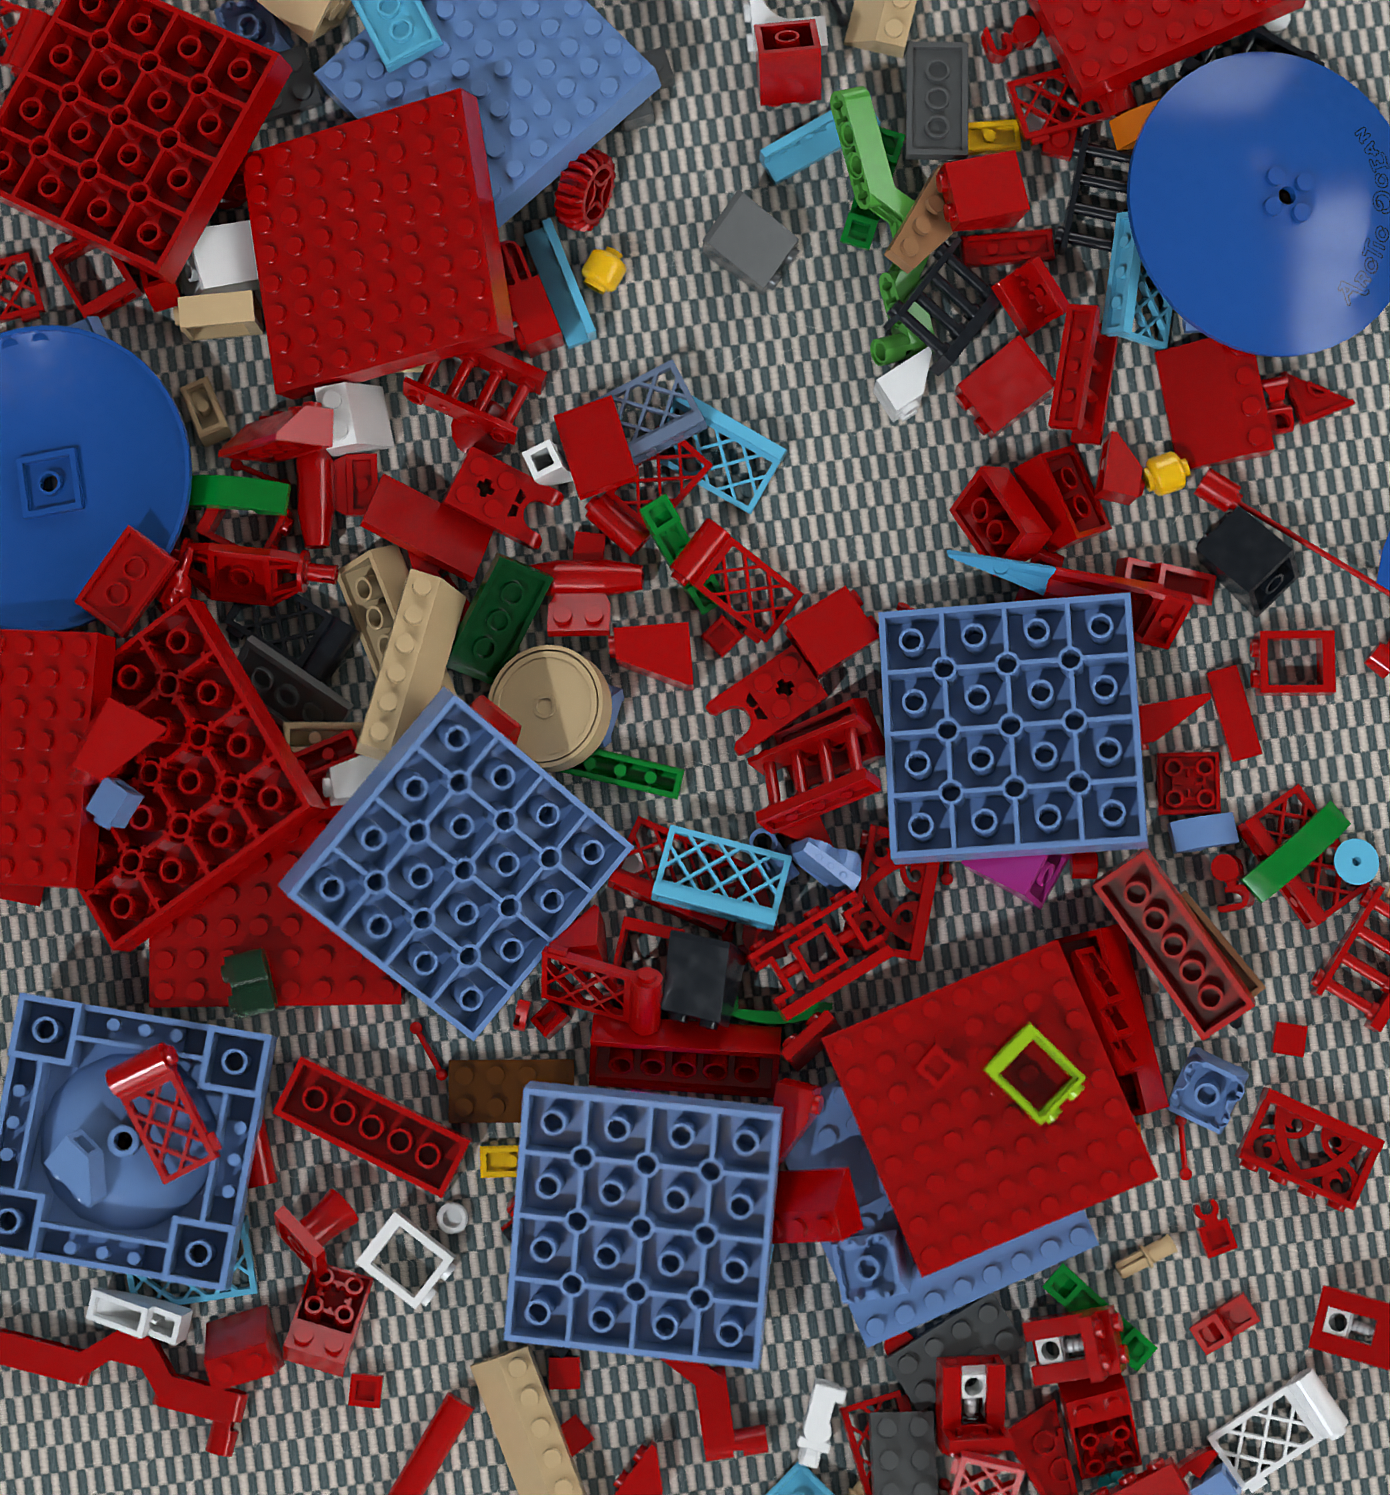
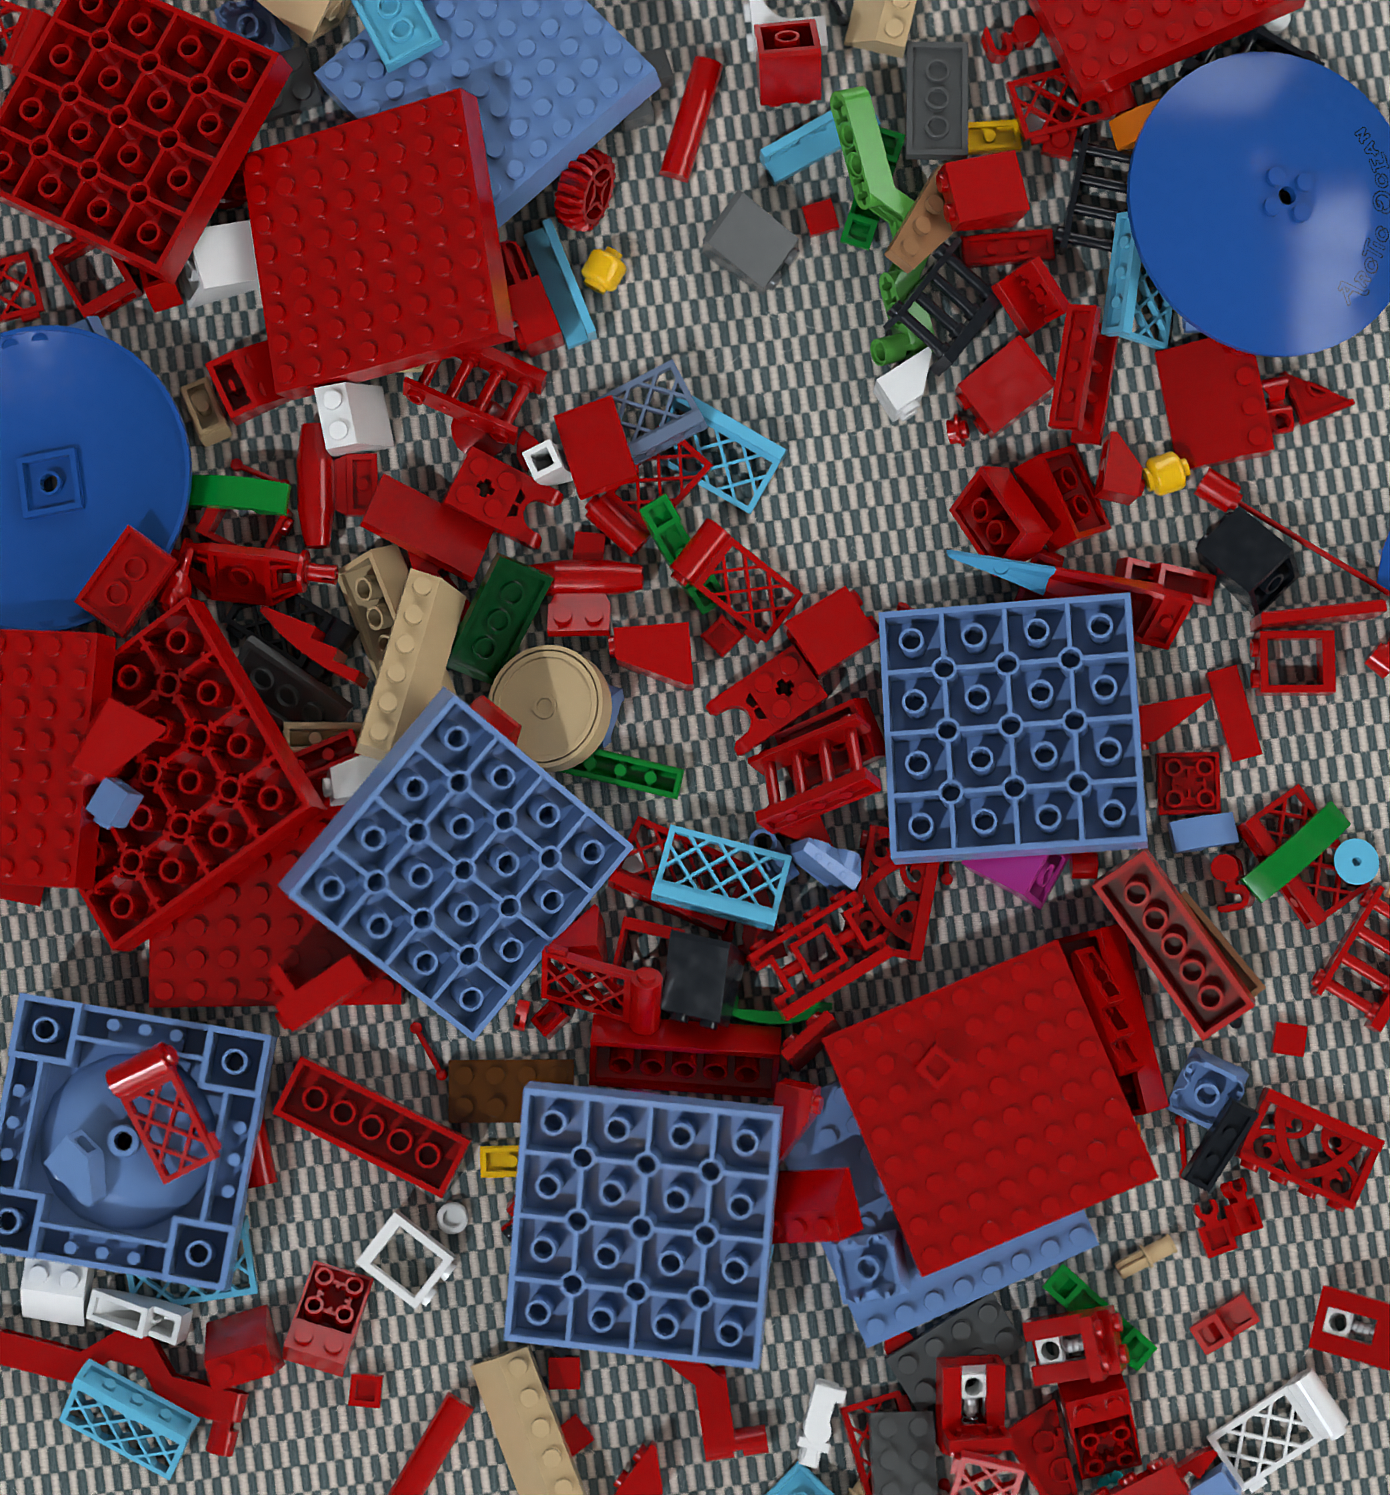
(56, 1291): none -> white slope
(136, 1406): none -> medium azure fence
(219, 315): tan window -> none
(245, 382): none -> red slope
(250, 984): clear green brick -> none
(283, 435): red slope -> none
(309, 641): none -> red slope
(315, 1229): red plant -> none
(318, 996): none -> red brick
(524, 443): none -> red tile
(691, 119): none -> red brick
(820, 218): none -> red tile
(957, 430): none -> red plate
(1070, 1089): lime window -> none
(1219, 1144): none -> black tile
(1242, 1212): none -> red plate
(1318, 615): none -> red tile

